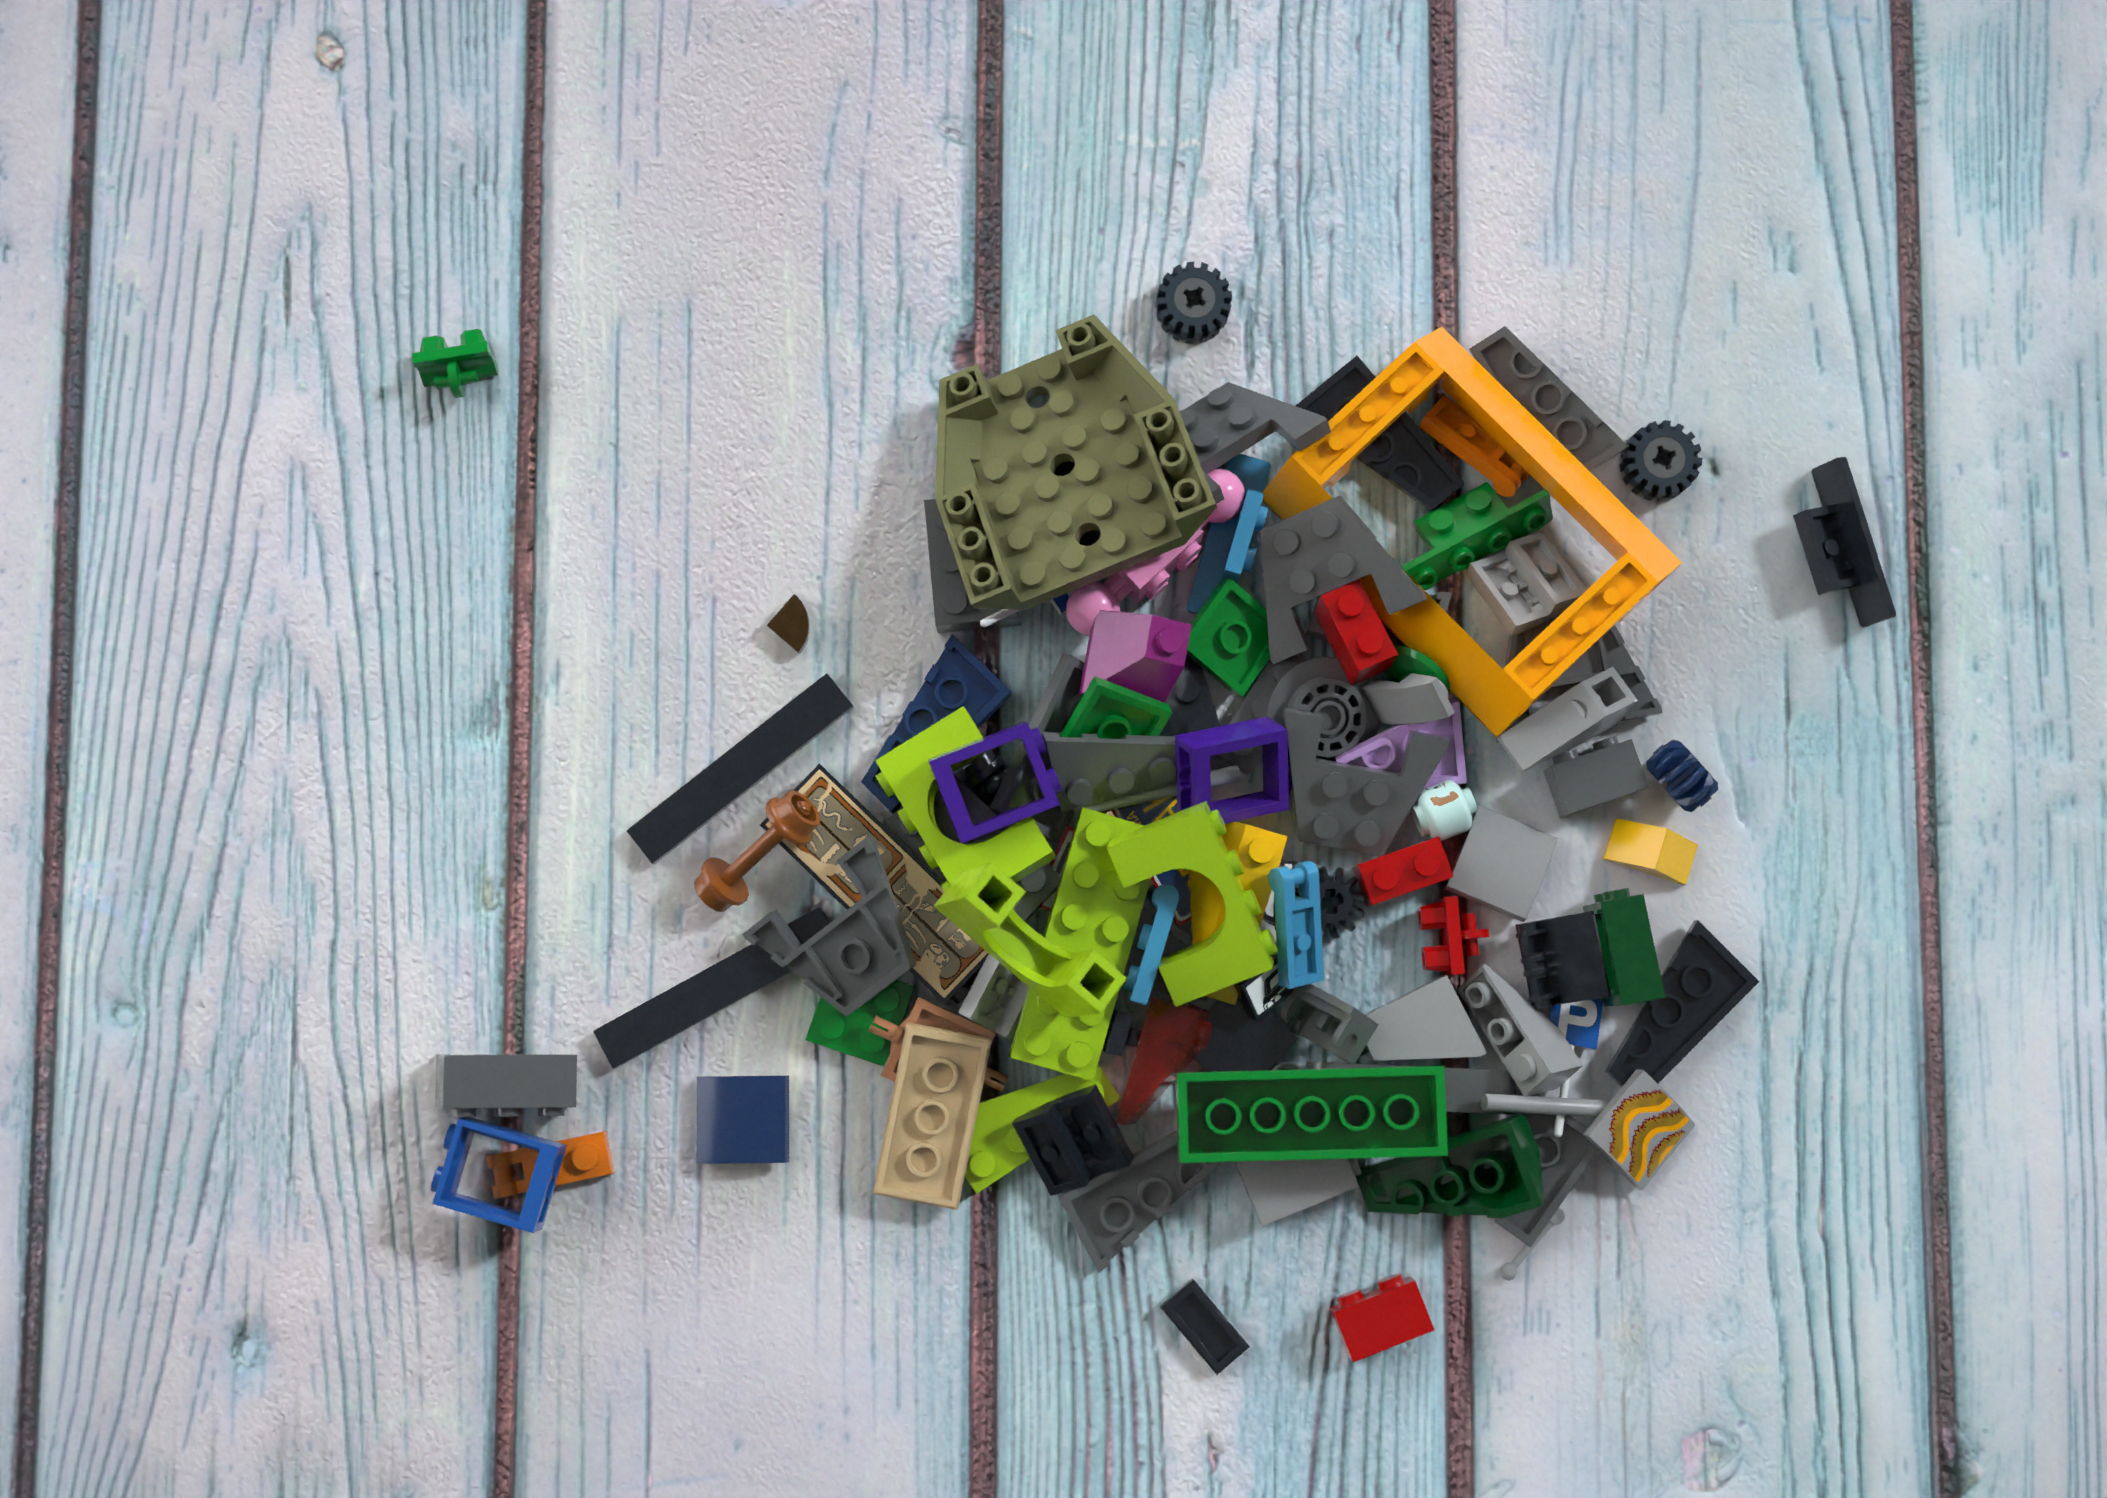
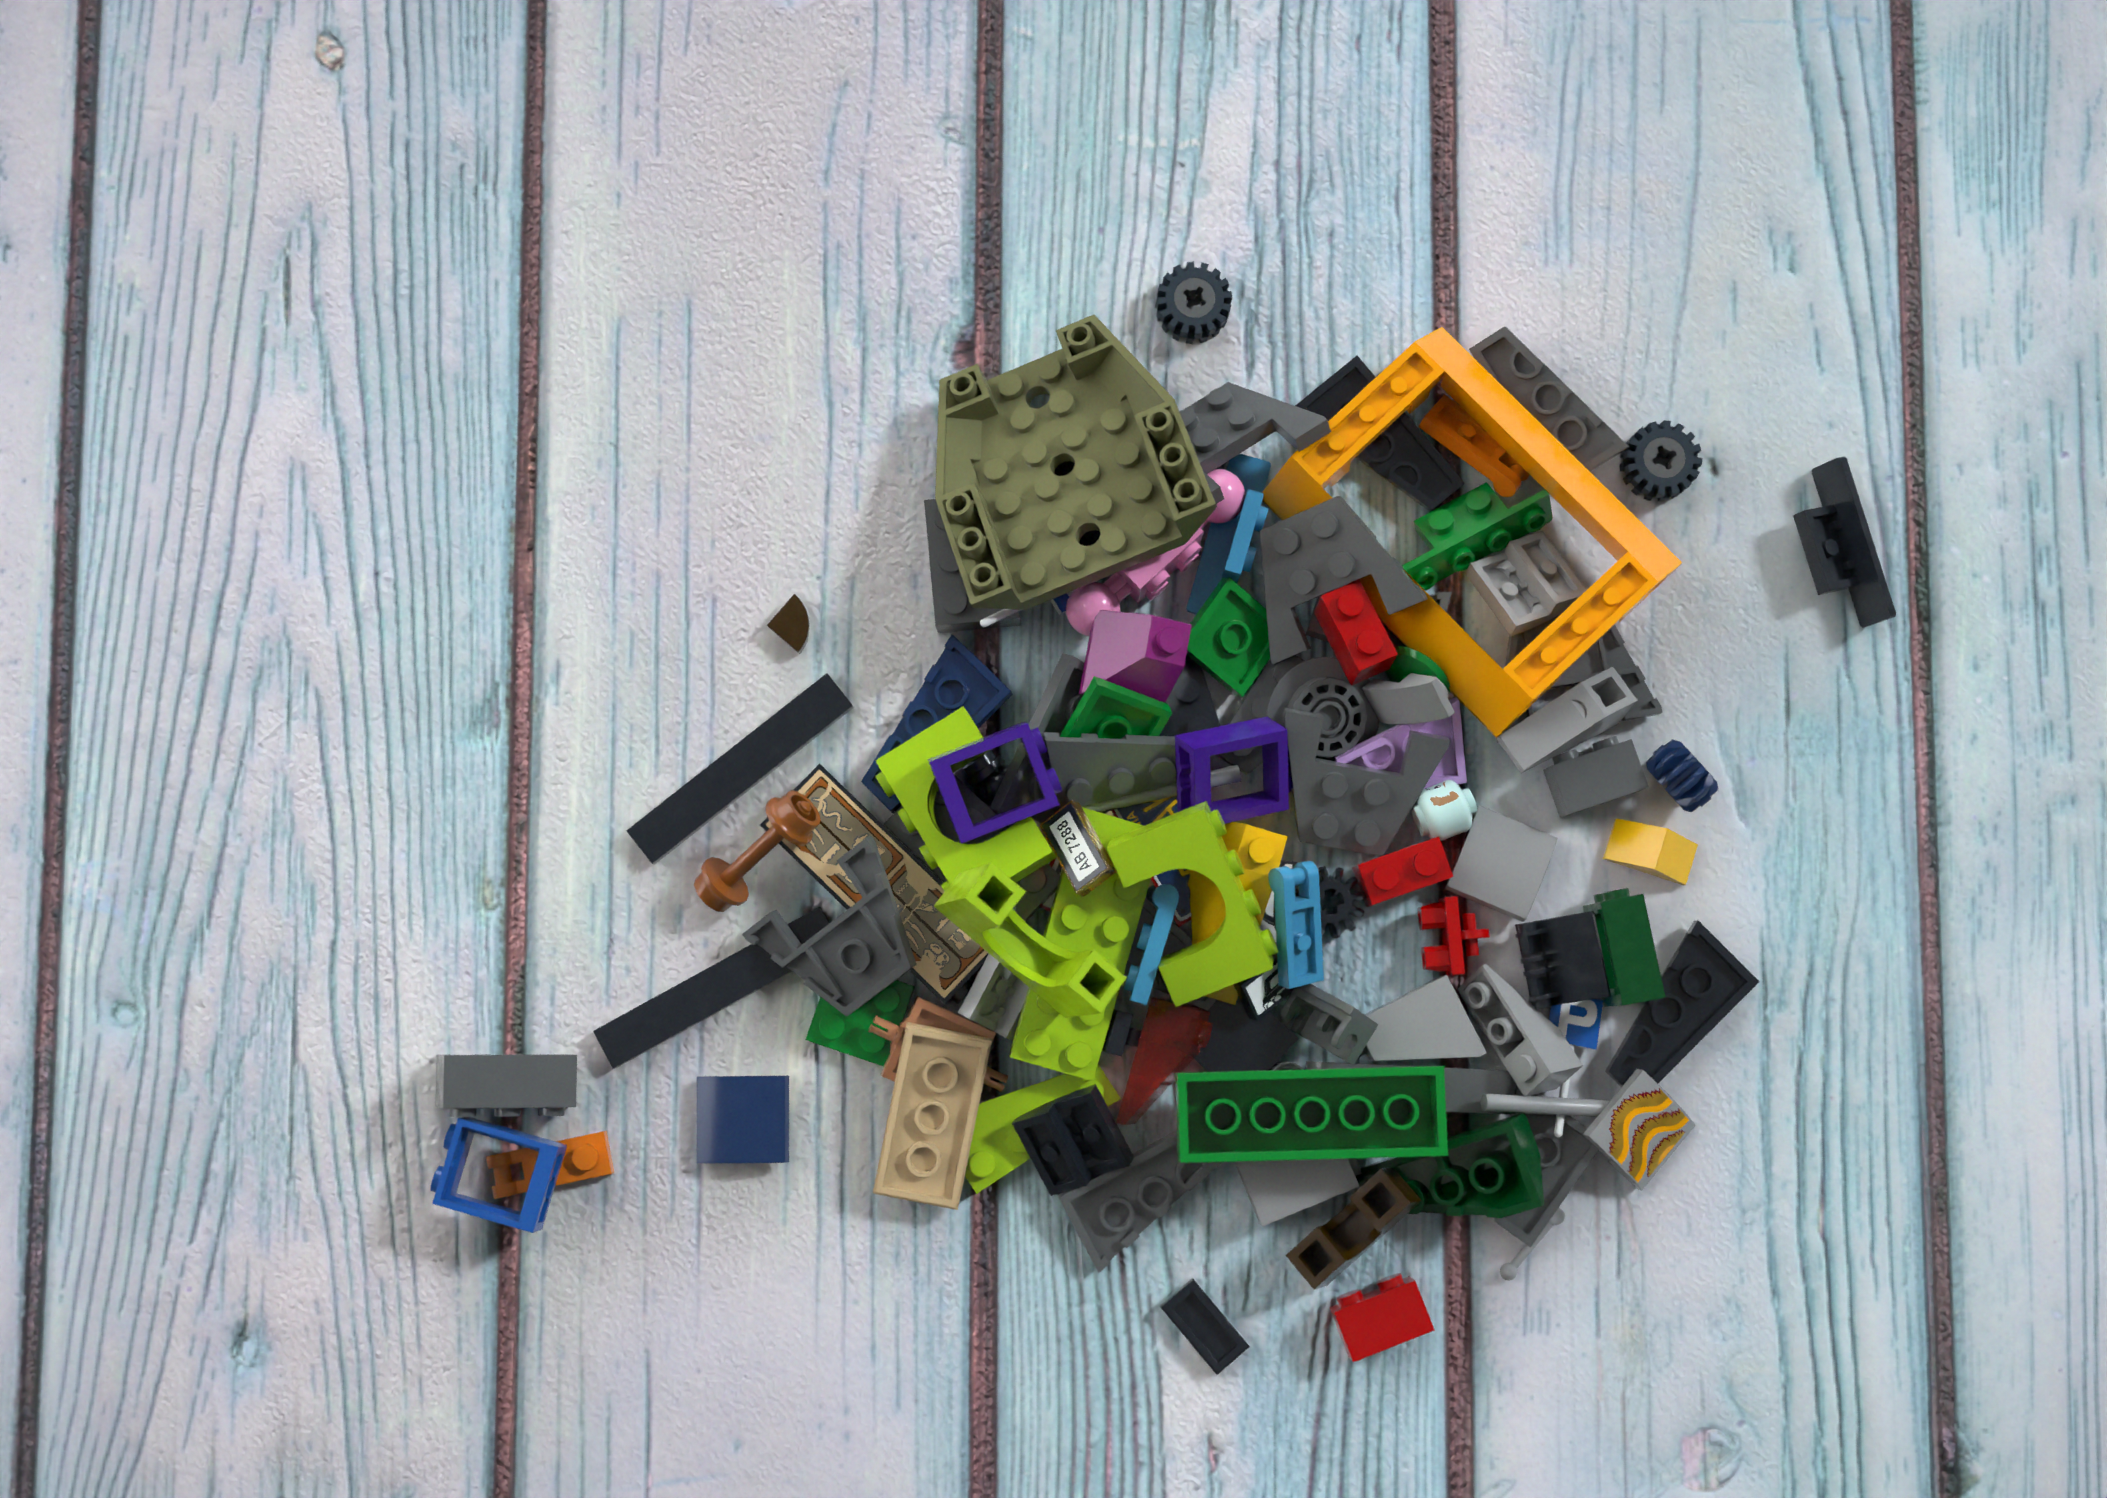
(455, 365): green hips -> none
(1078, 848): none -> tile
(1355, 1229): none -> dark brown arch

